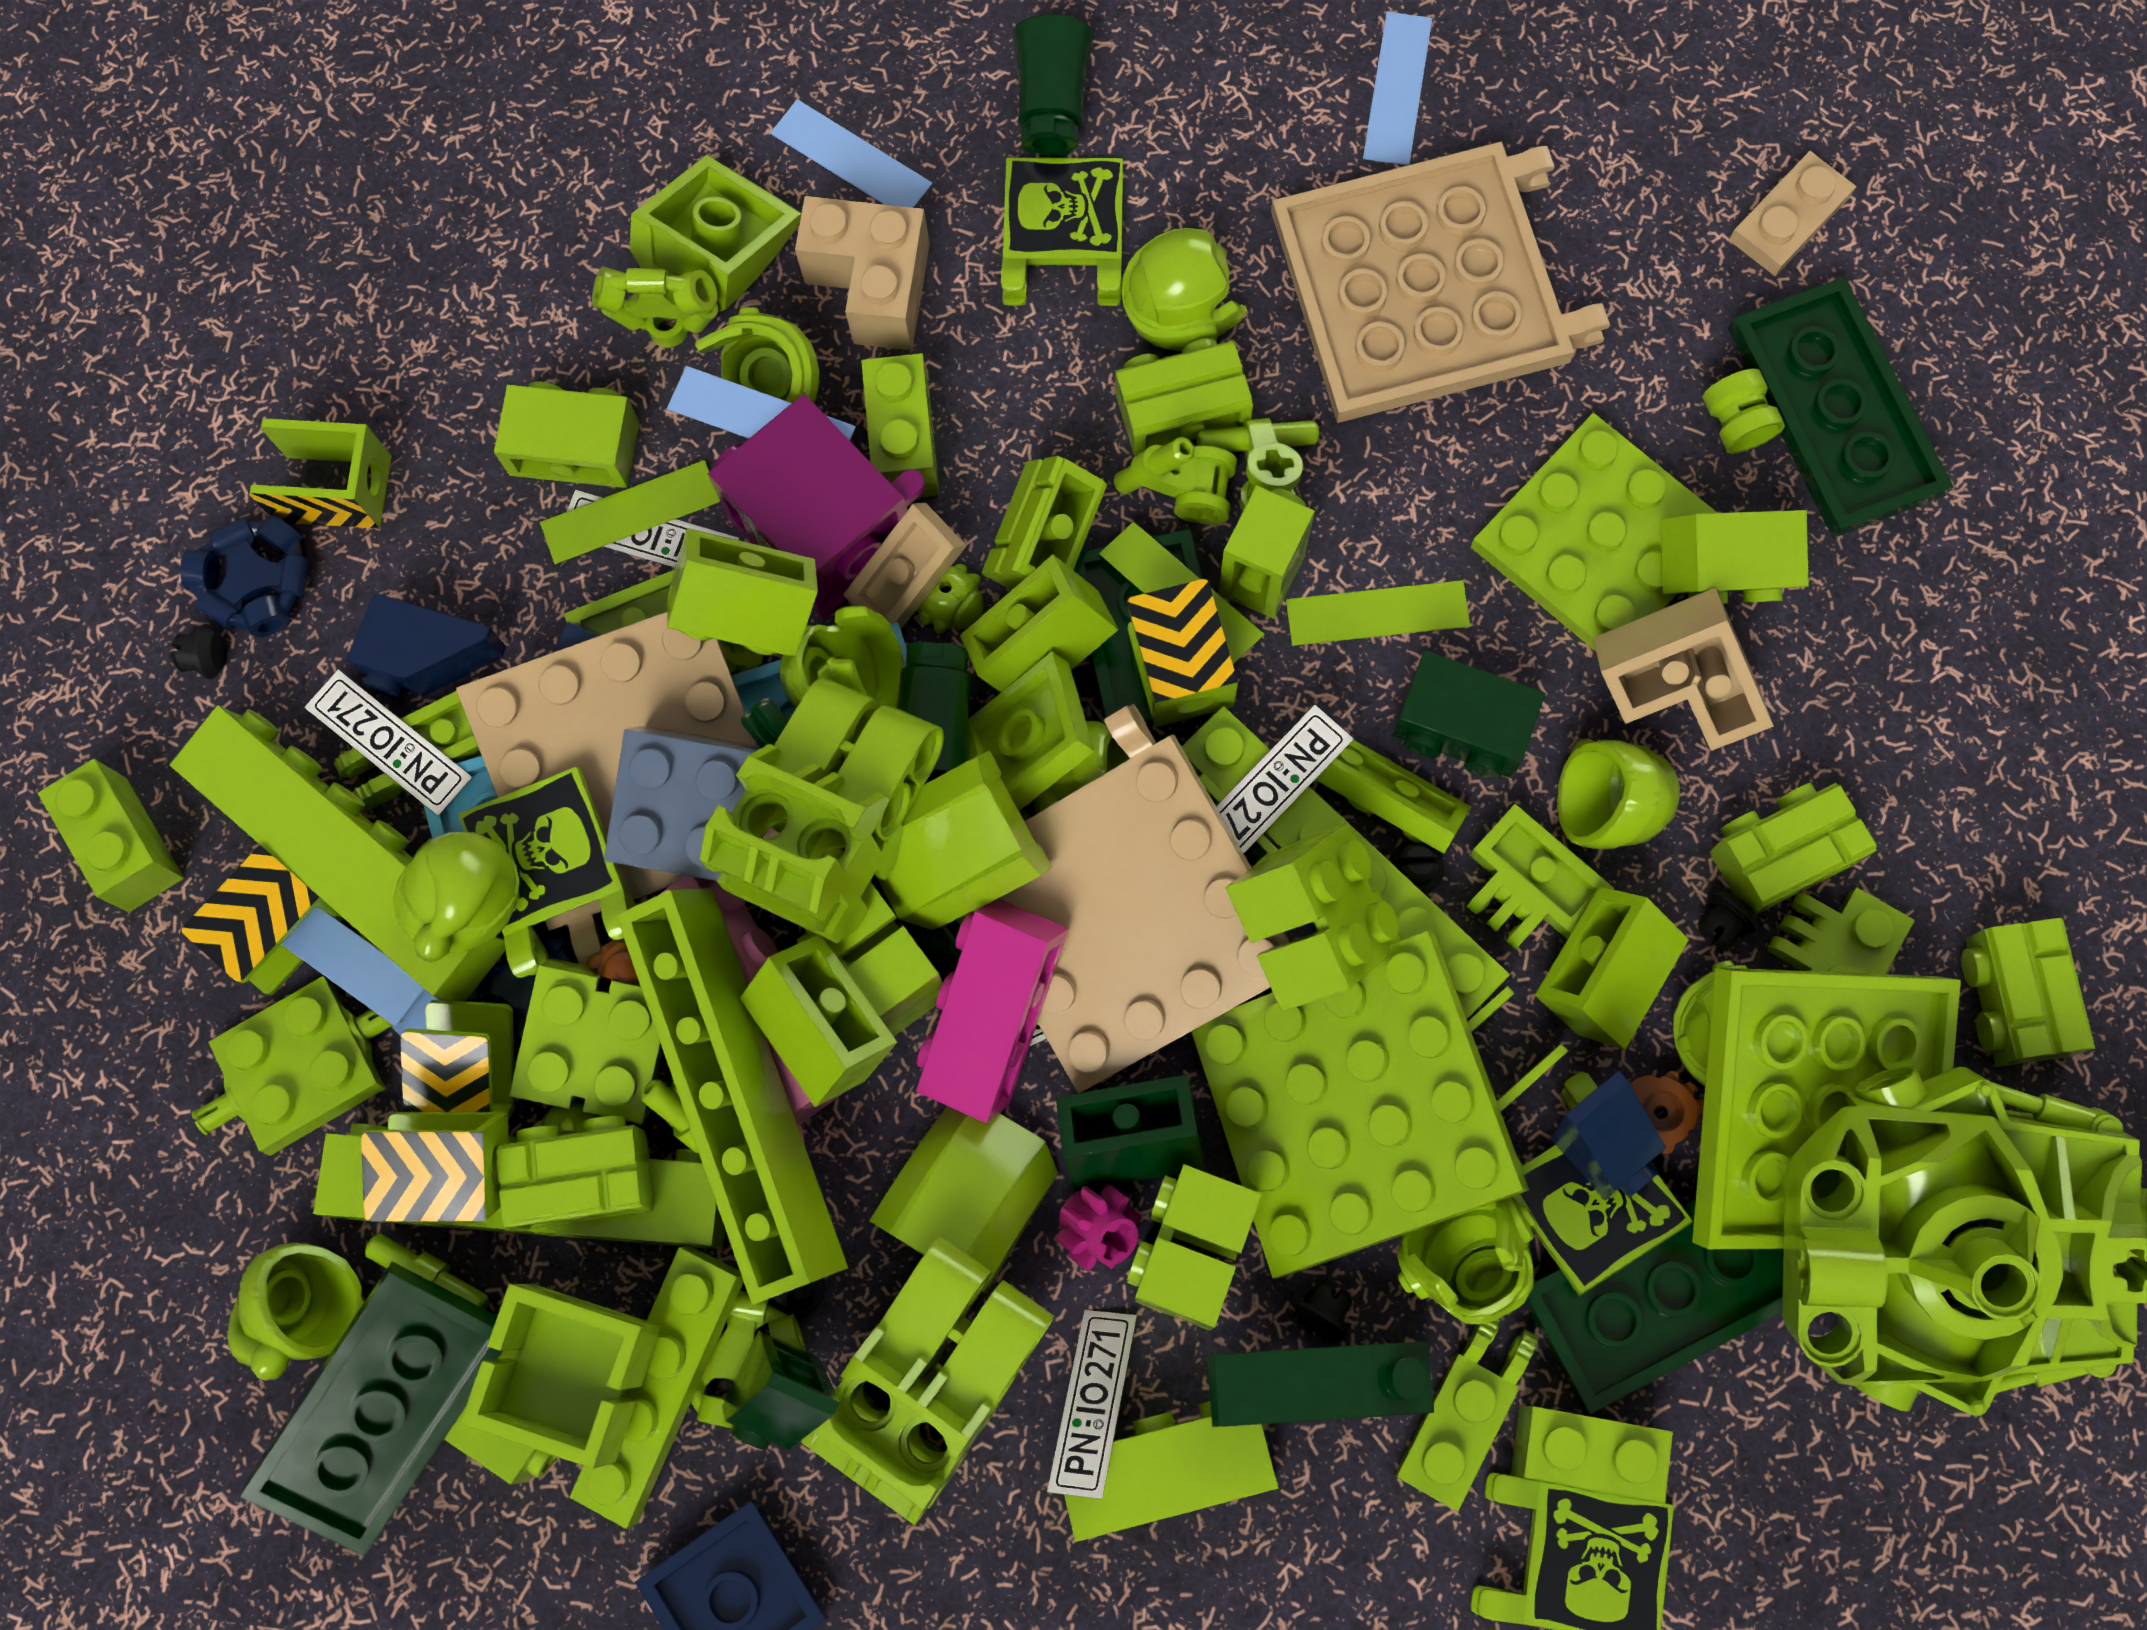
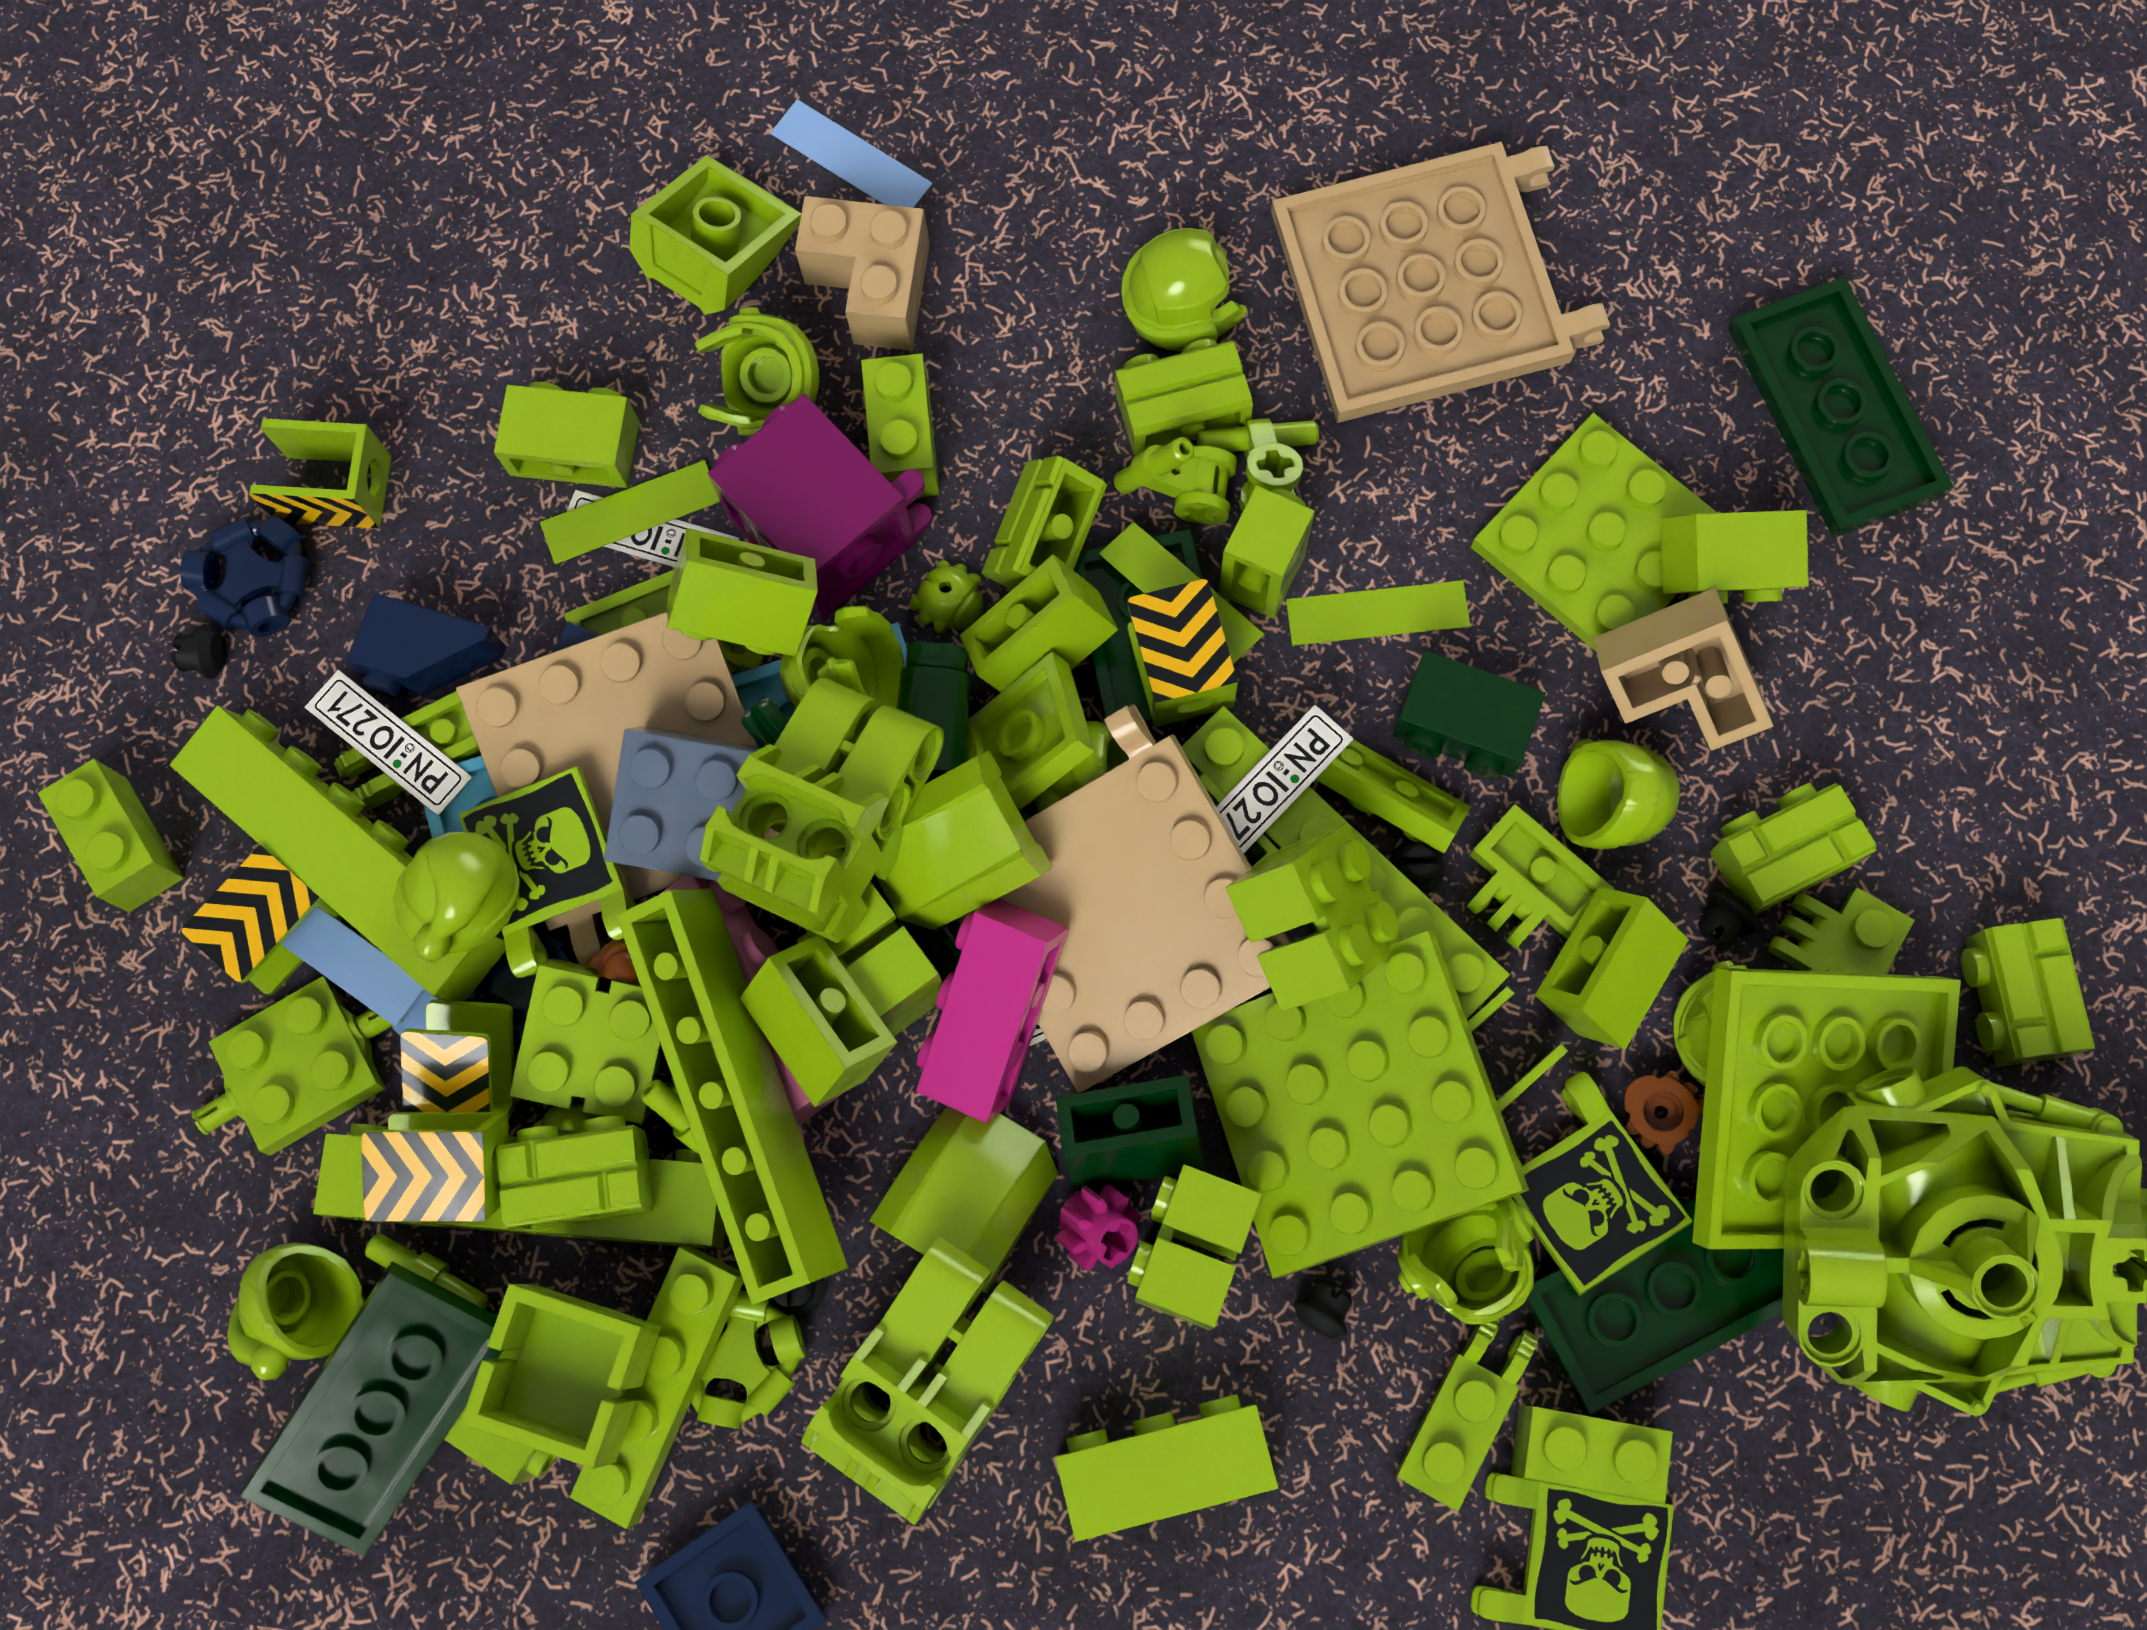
(657, 297): lime piece -> none
(730, 404): light blue sticker -> none
(778, 1395): dark green slope -> none
(906, 565): tan plate -> none
(1051, 81): dark green plant -> none
(1063, 216): flag -> none
(1092, 1404): white sticker -> none
(1320, 1384): dark green slope -> none
(1397, 88): light blue sticker -> none
(1611, 1139): dark blue slope -> none
(1743, 411): lime wheel -> none
(1792, 213): tan plate -> none

